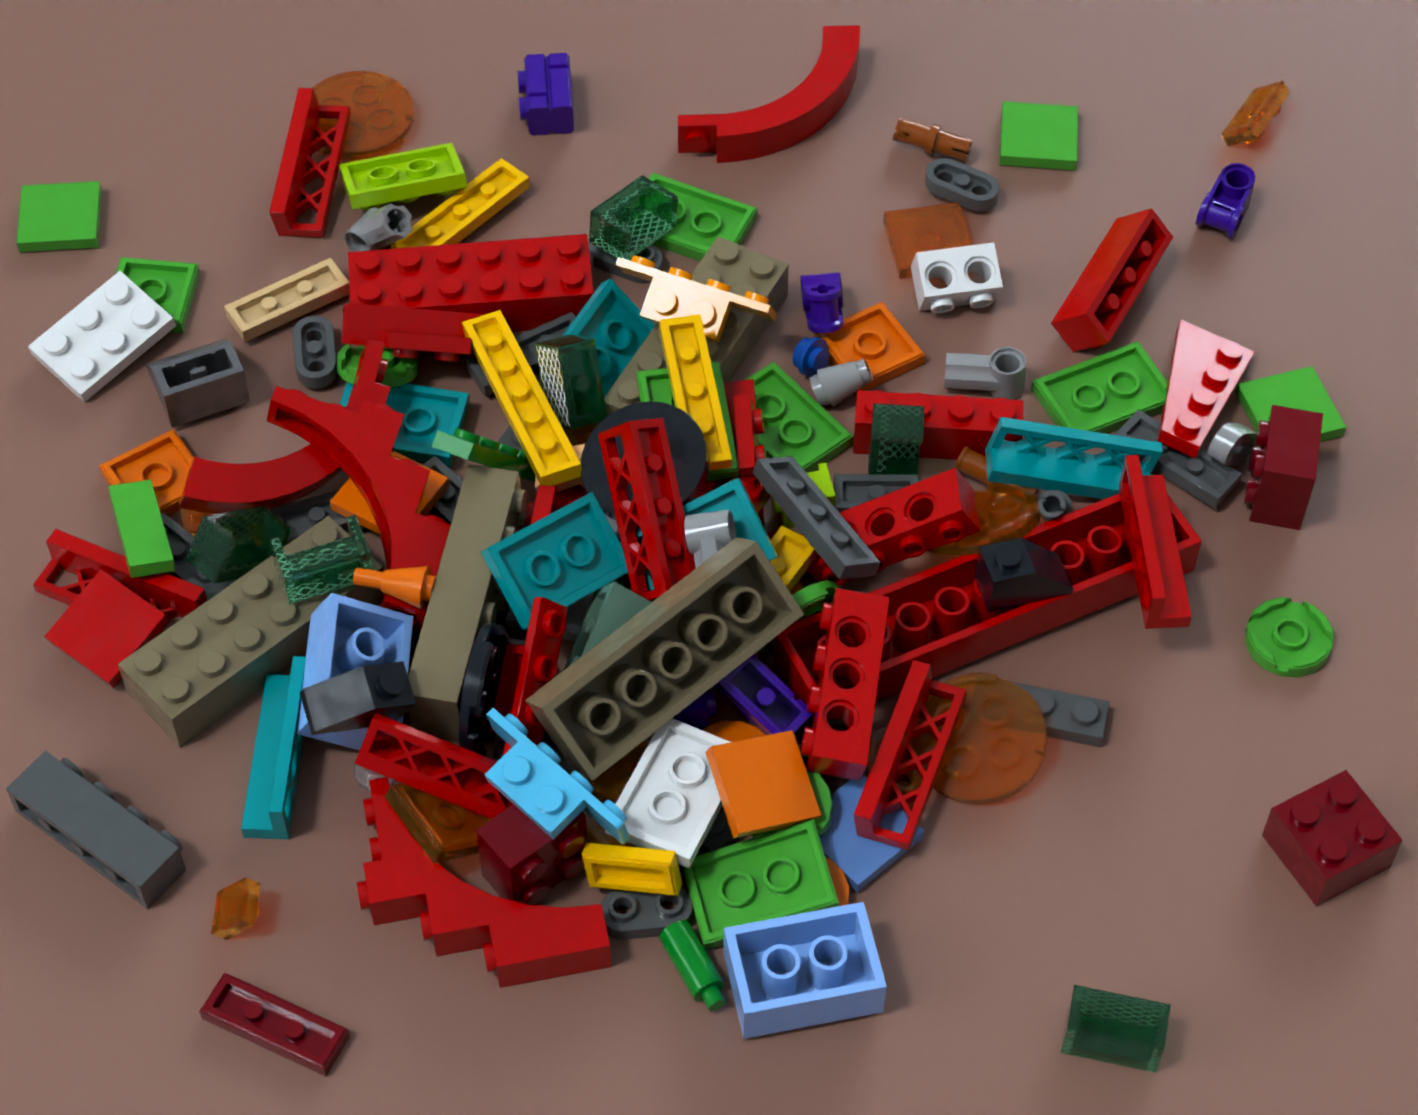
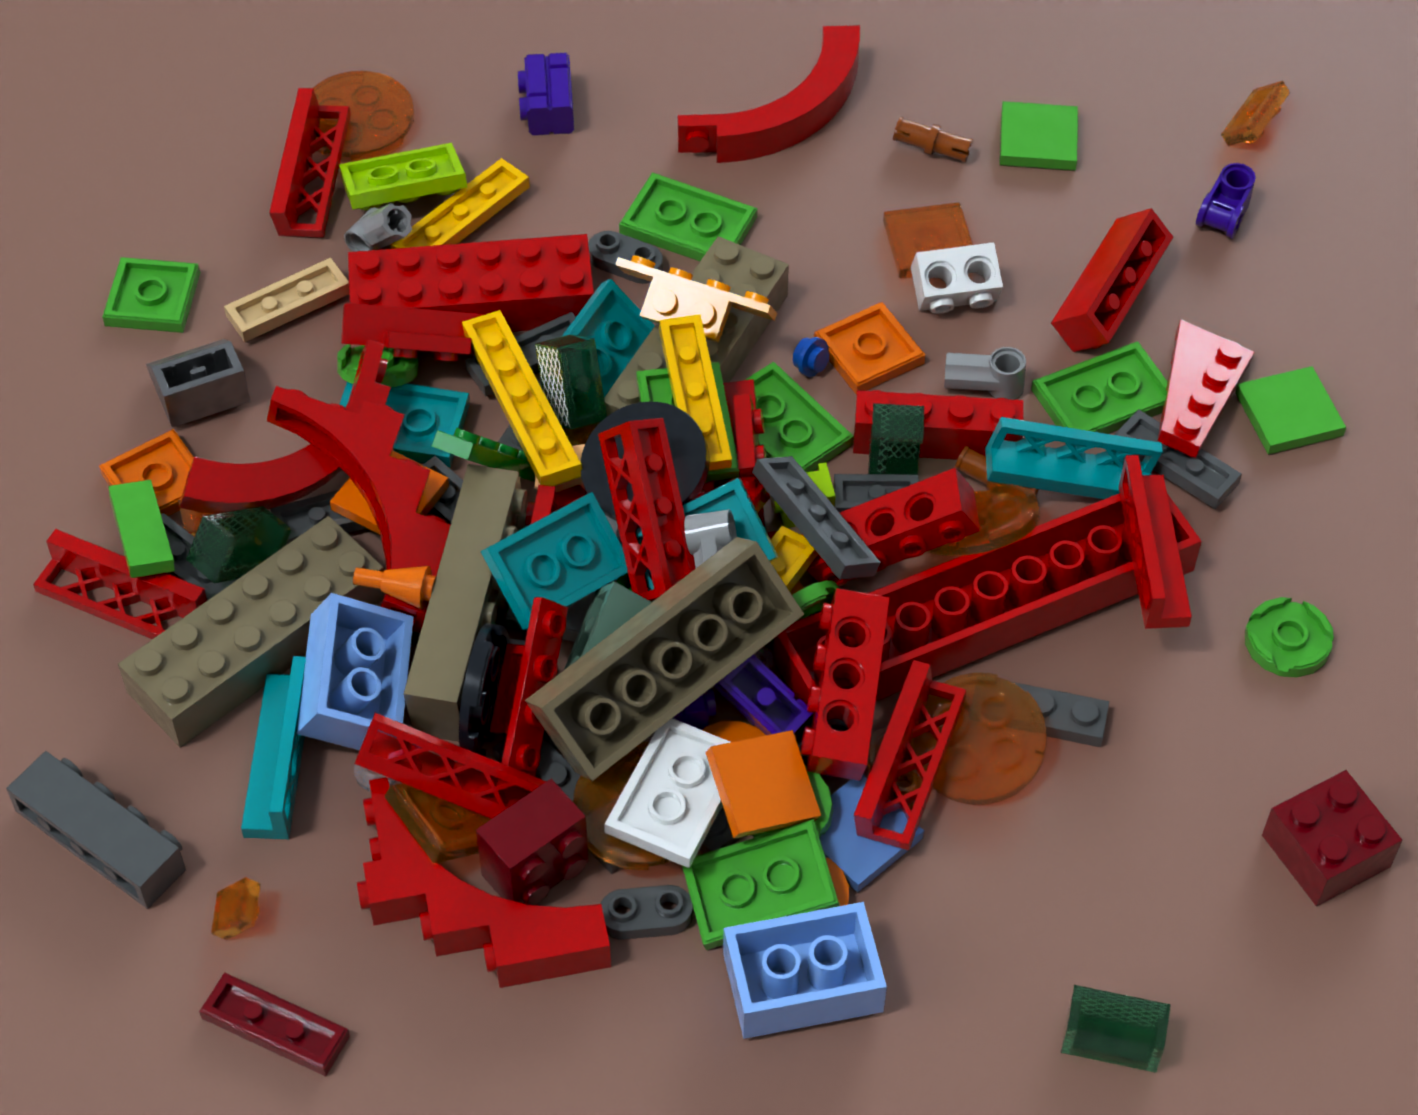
(59, 216): bright green tile -> none
(102, 336): white plate -> none
(105, 627): red tile -> none
(315, 352): dark grey plate -> none
(322, 567): clear green panel -> none
(355, 697): black slope -> none
(541, 788): medium azure bracket -> none
(632, 868): yellow tile -> none
(633, 218): clear green panel -> none
(693, 964): green cylinder -> none
(822, 301): dark purple piece -> none
(840, 381): light grey cone -> none
(962, 184): dark grey plate -> none
(1019, 574): black slope -> none
(1054, 504): dark grey axle -> none
(1232, 444): light grey beam -> none
(1283, 467): dark red brick -> none

